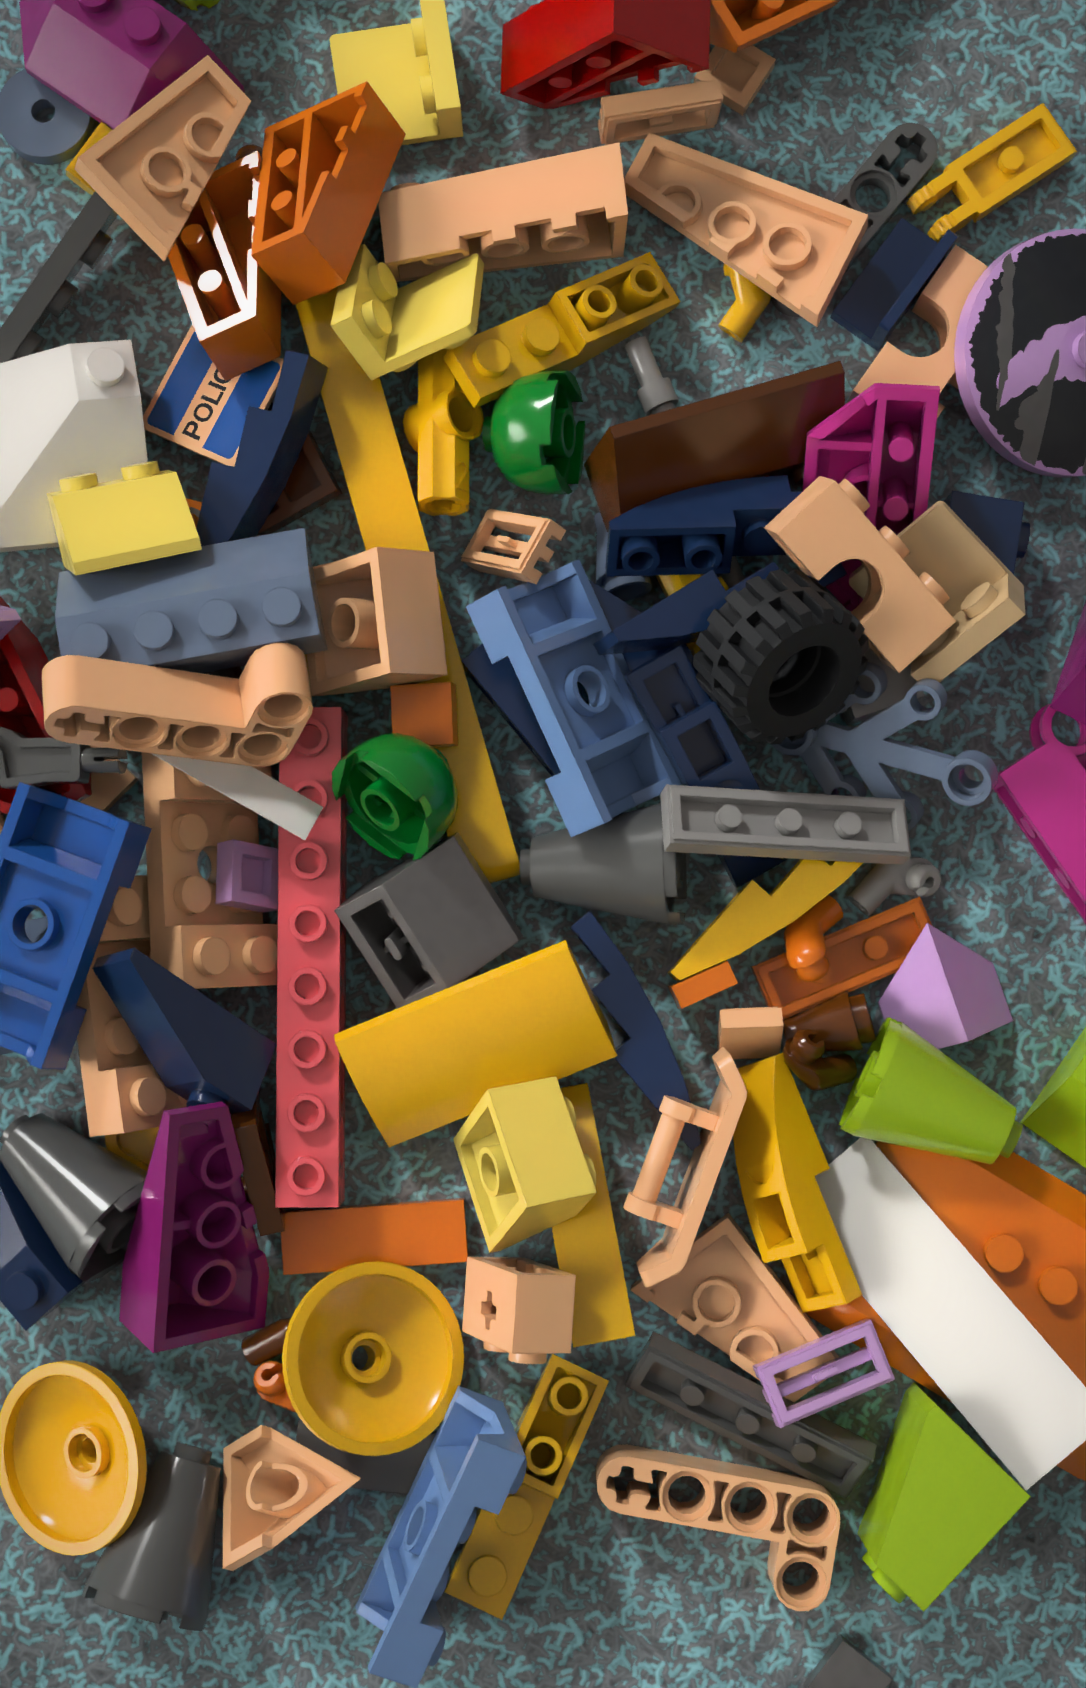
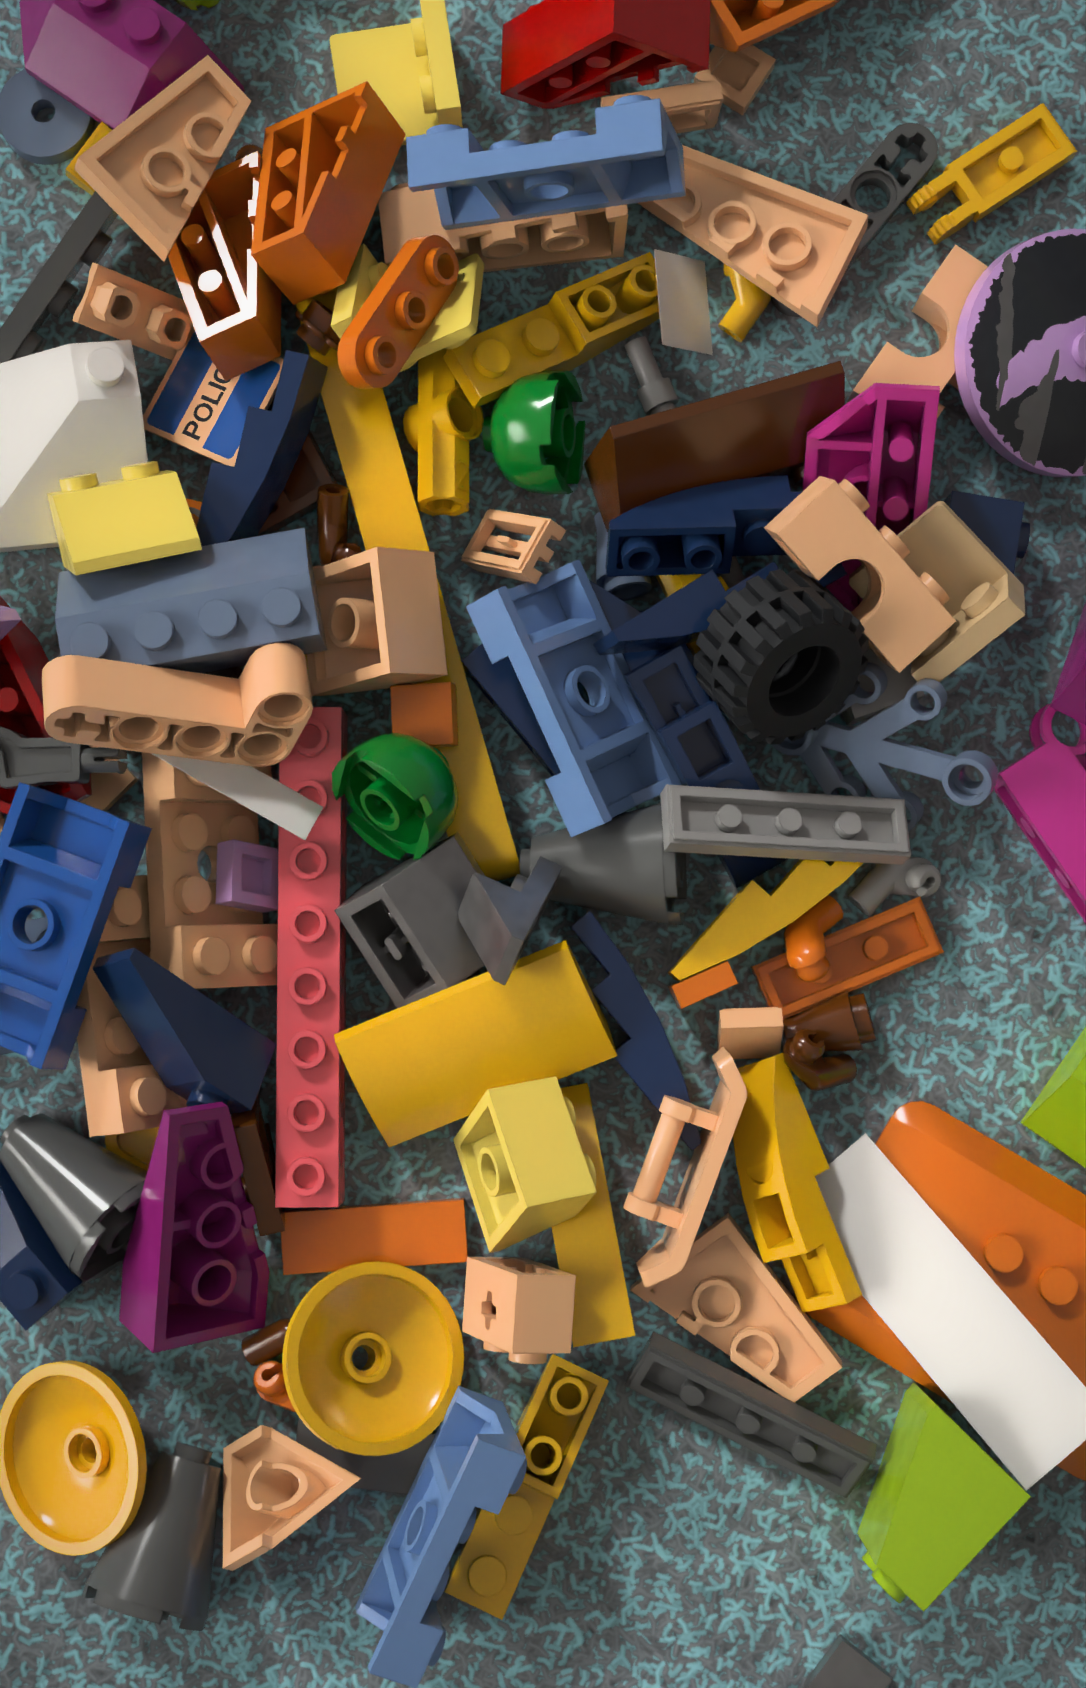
(133, 312): none -> light nougat hips
(317, 328): none -> reddish brown plate
(333, 524): none -> reddish brown arm
(398, 312): none -> orange plate
(504, 917): none -> flat silver slope
(624, 163): none -> medium blue piece
(683, 302): none -> white sticker
(712, 1510): light nougat beam -> none
(775, 1391): lavender tile -> none
(891, 283): dark blue panel -> none
(927, 1101): lime cone -> none
(945, 992): lavender slope -> none

